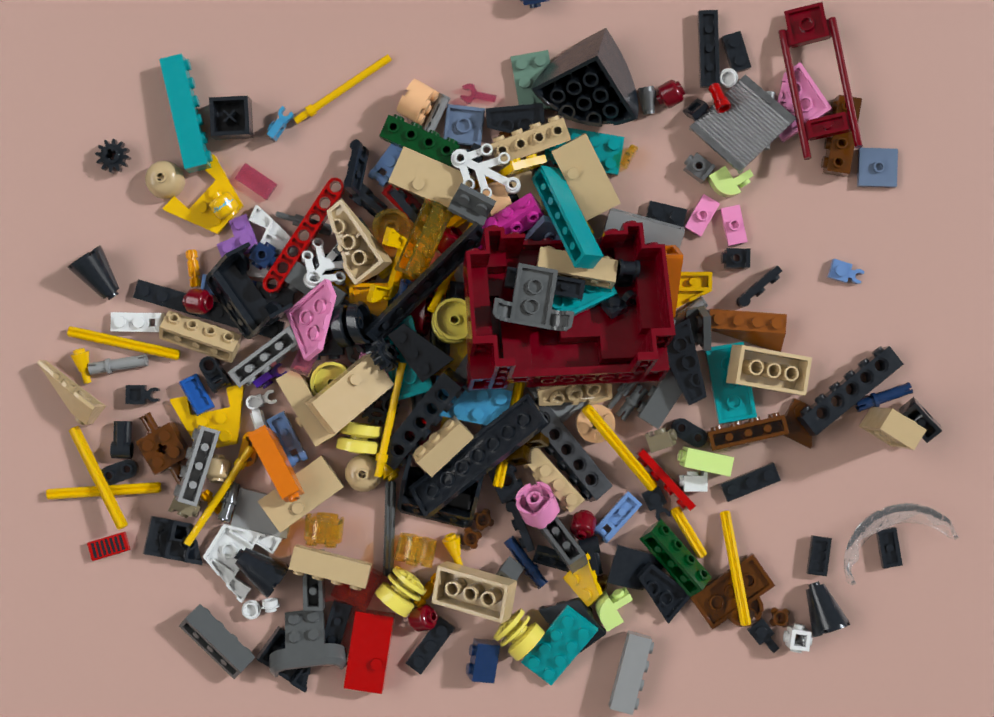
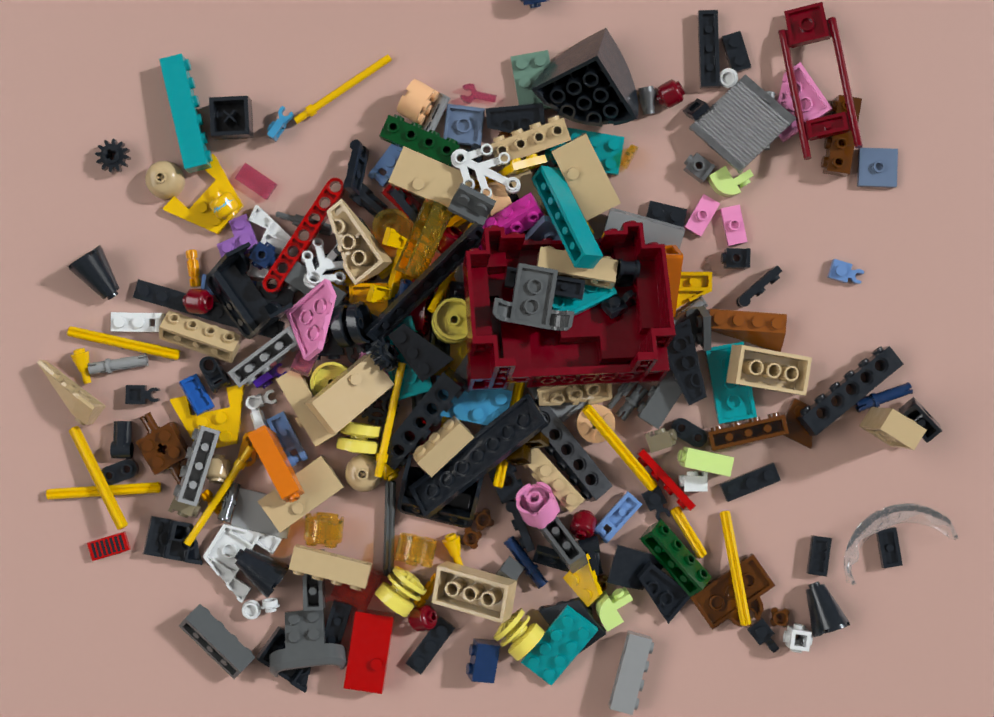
(720, 100): red pin -> none

